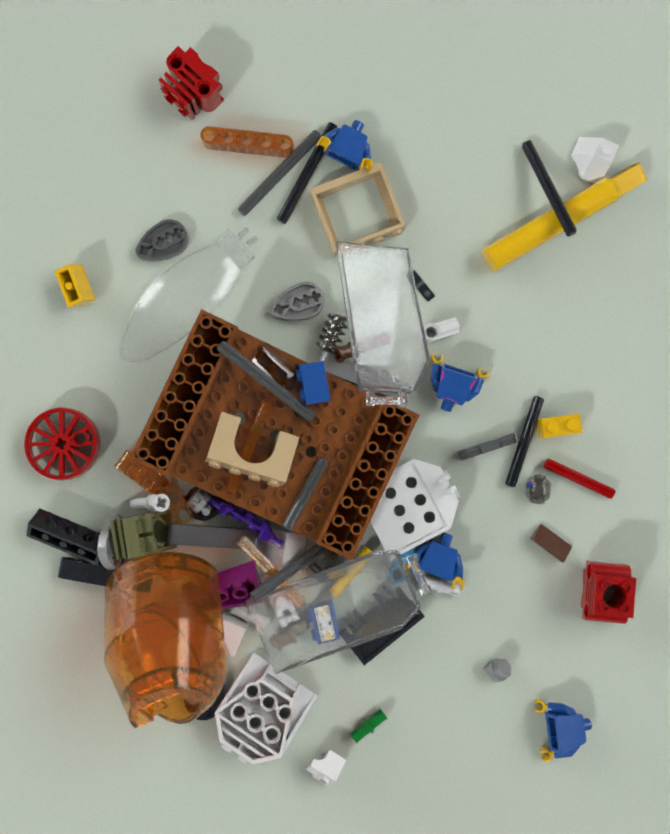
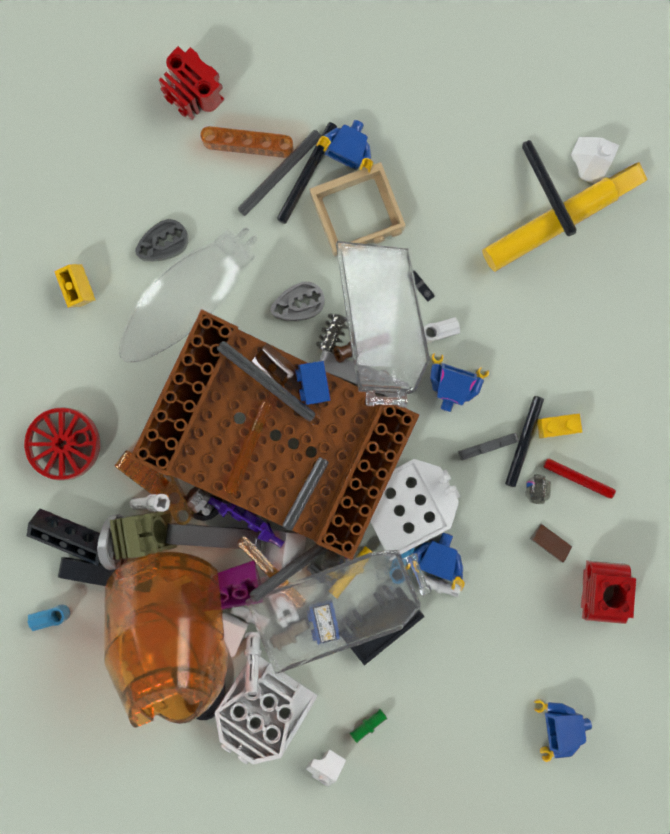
(48, 617): none -> dark azure piece
(223, 453): tan arch -> none
(252, 653): none -> white pin
(498, 670): light grey piece -> none

